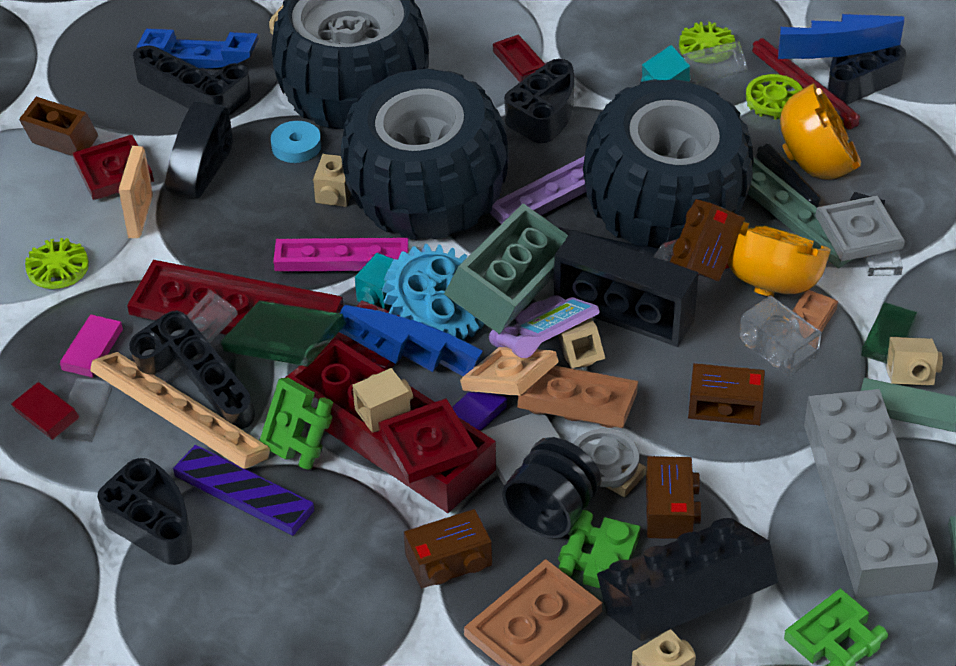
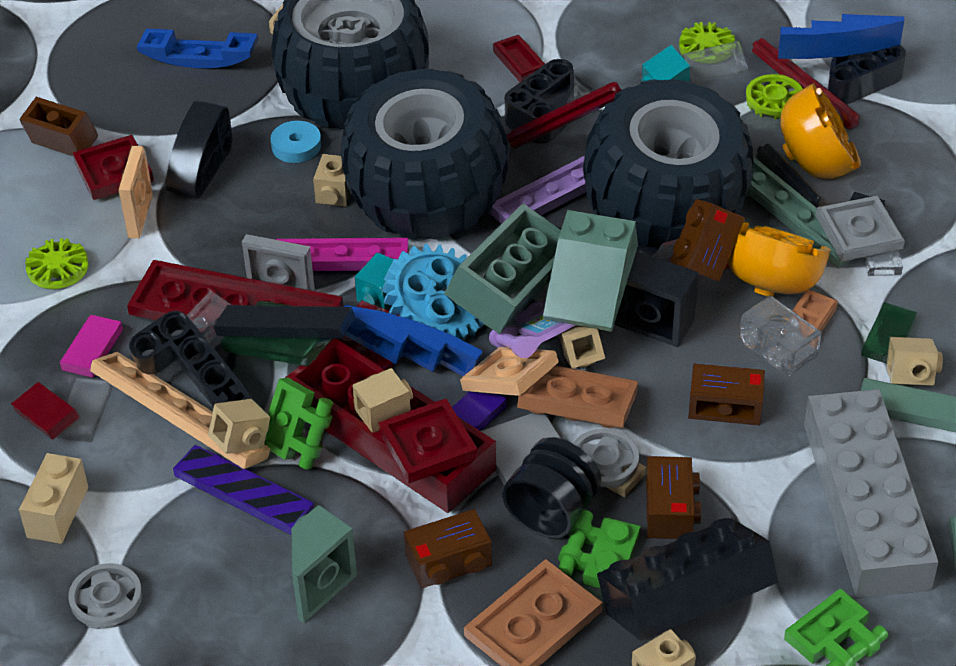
(53, 498): none -> tan brick
(106, 597): none -> light grey wheel
(147, 510): black beam -> none
(188, 83): black beam -> none
(238, 426): none -> tan brick
(278, 262): none -> light grey tile
(284, 321): none -> black tile
(320, 560): none -> sand green slope
(564, 115): none -> dark red axle
(590, 270): none -> sand green slope

